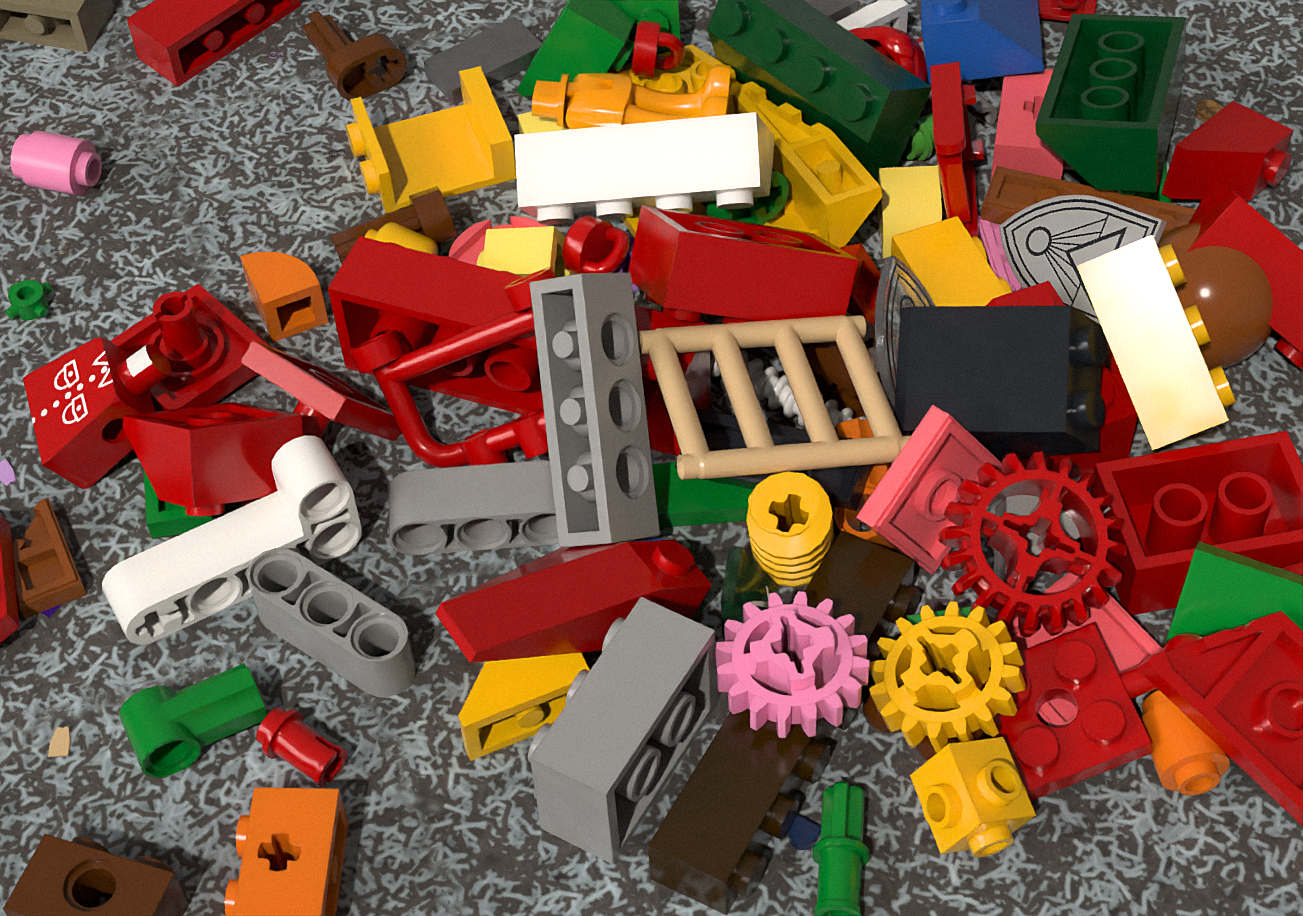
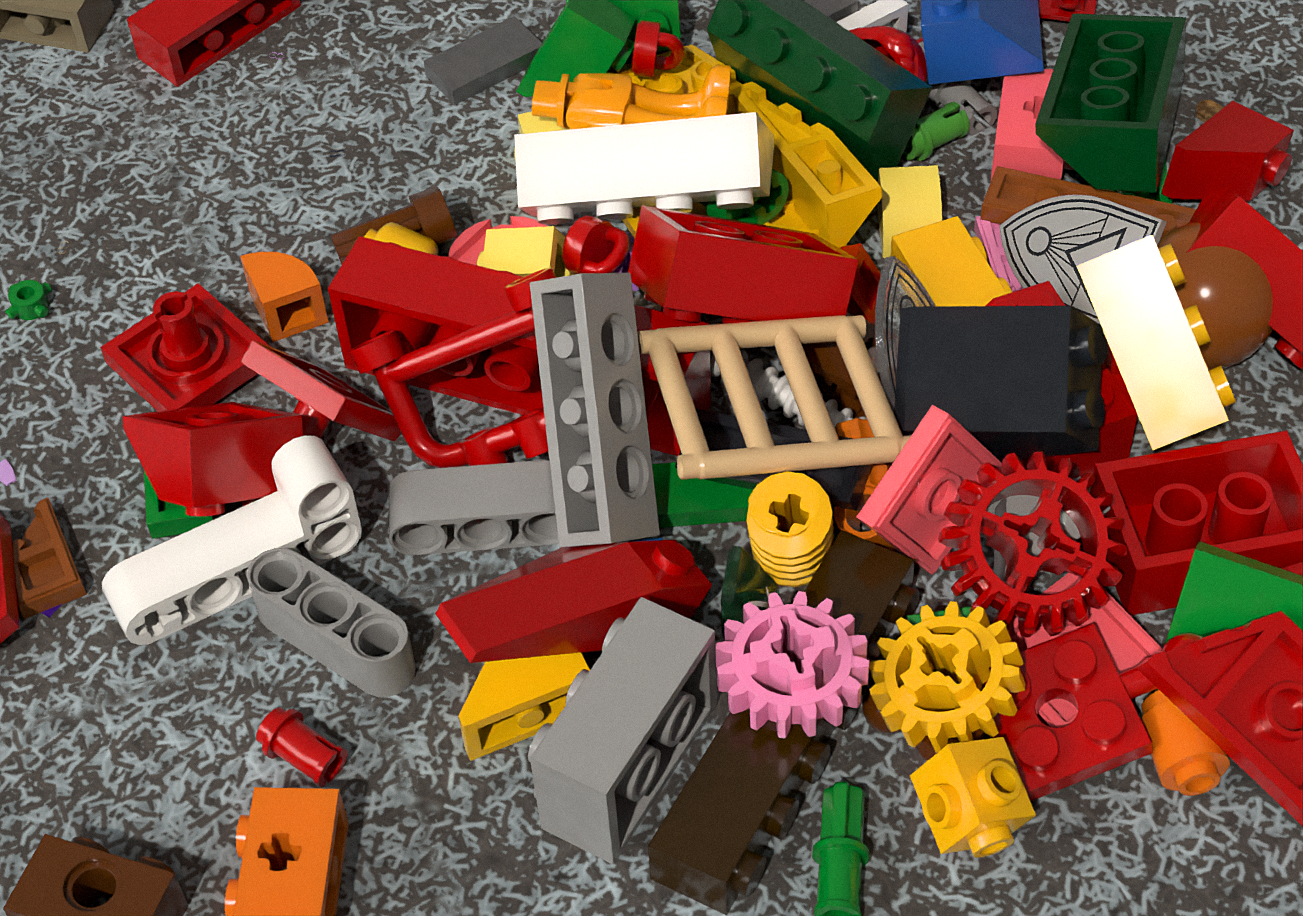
(56, 162): bright pink brick -> none
(60, 743): tan piece -> none
(82, 402): red torso -> none
(173, 726): green piece -> none
(354, 64): reddish brown piece -> none
(446, 149): yellow panel -> none
(803, 833): dark blue piece -> none
(954, 143): red container -> none

